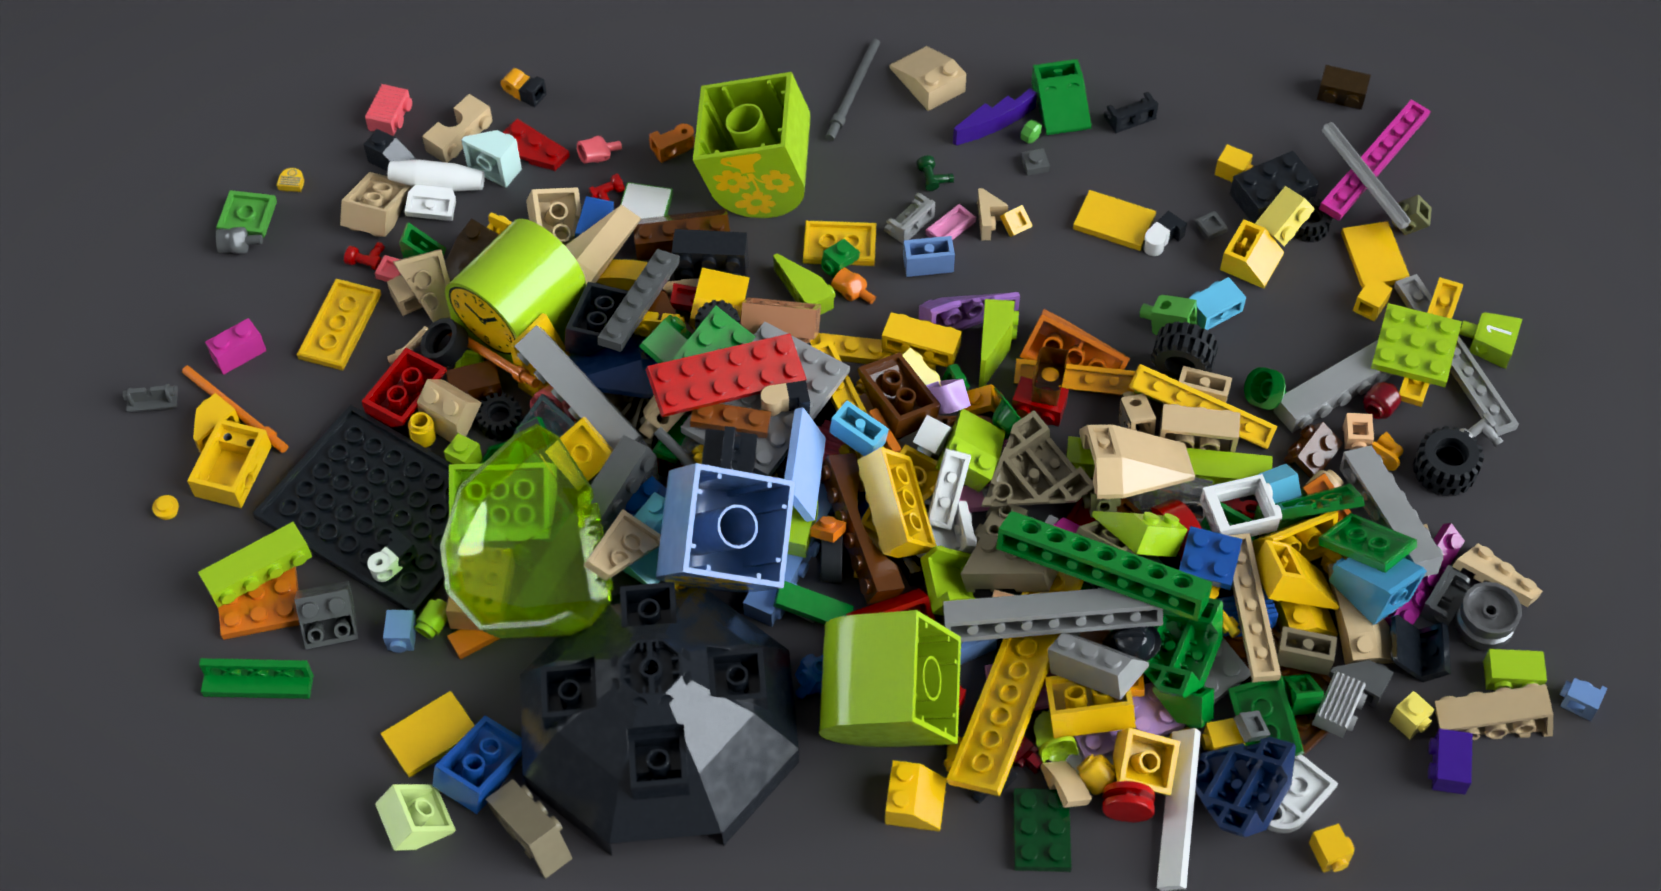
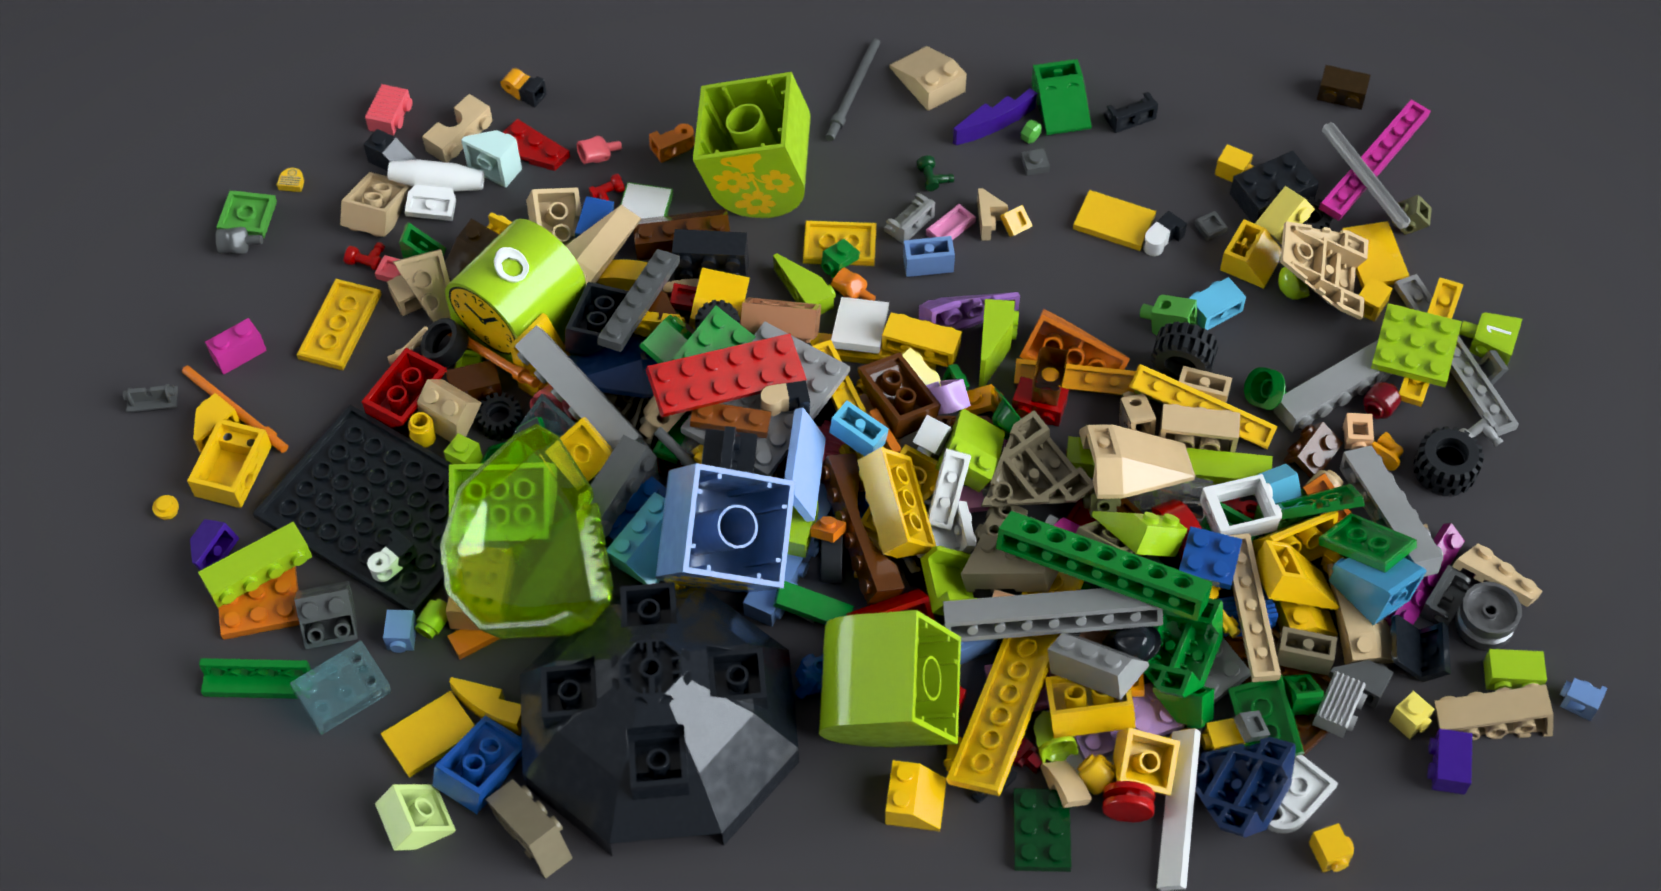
(211, 543): none -> dark purple slope
(340, 687): none -> clear light blue piece
(488, 701): none -> yellow slope
(513, 254): none -> white piece
(622, 546): tan wing -> none
(860, 325): none -> white tile
(1291, 285): none -> lime hair
(1326, 263): none -> tan wedge
(1493, 366): none -> dark grey plate

